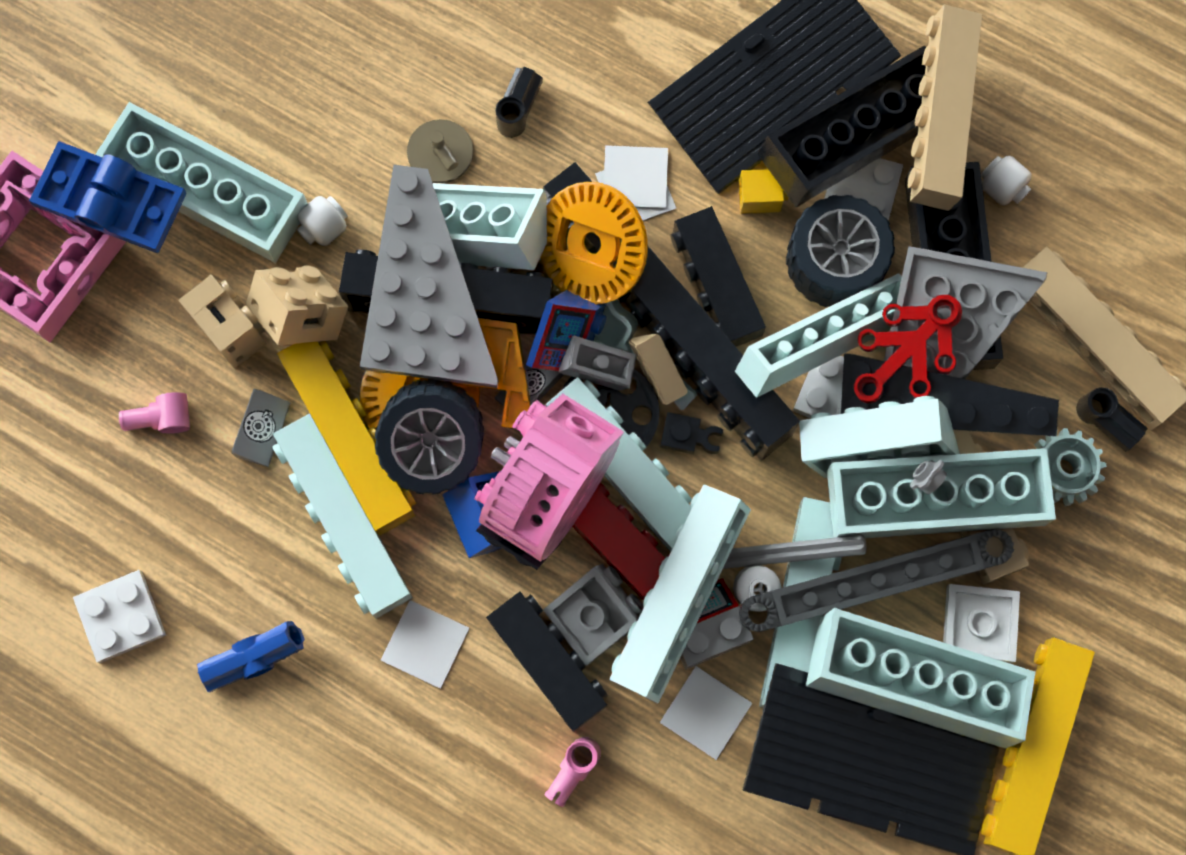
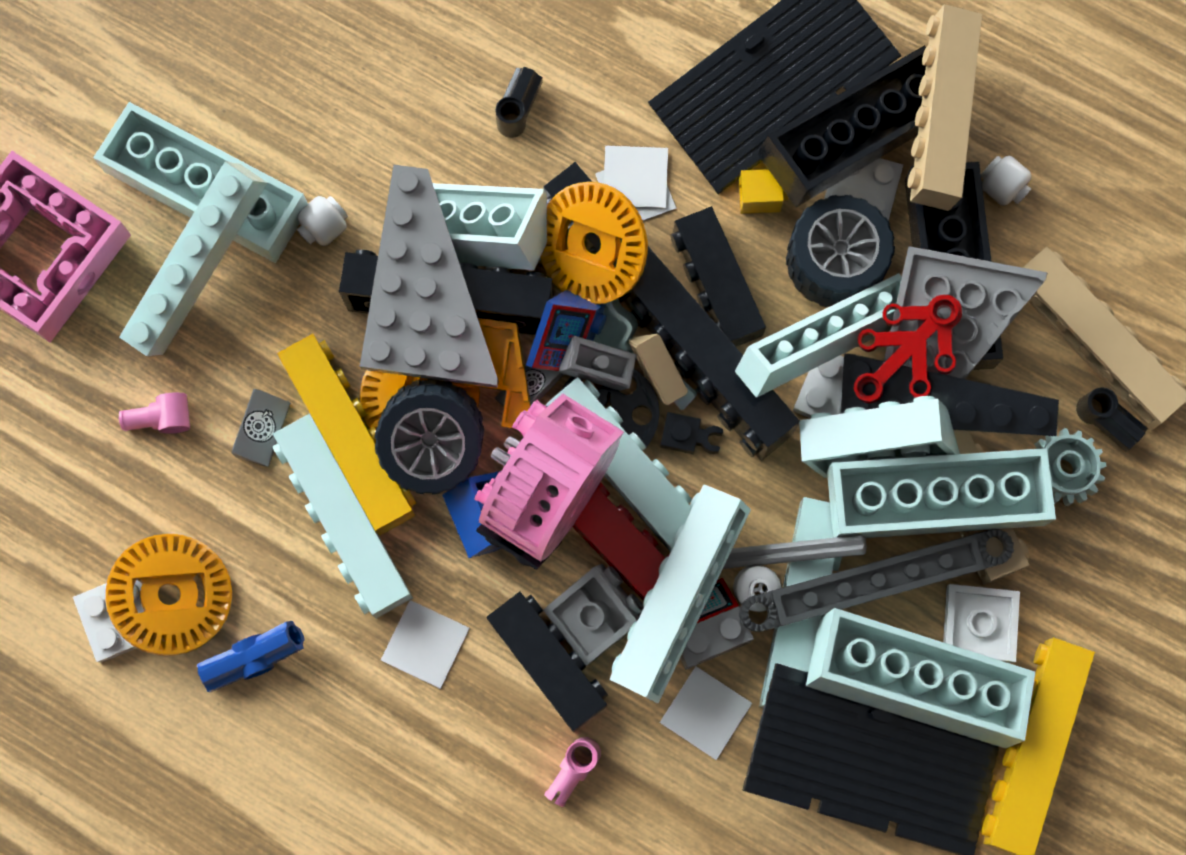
(108, 196): blue plate -> none
(164, 627): none -> light orange piece
(193, 259): none -> light aqua brick
(224, 320): tan piece -> none
(296, 305): tan piece -> none
(442, 149): dark tan shield -> none
(928, 476): light grey plate -> none

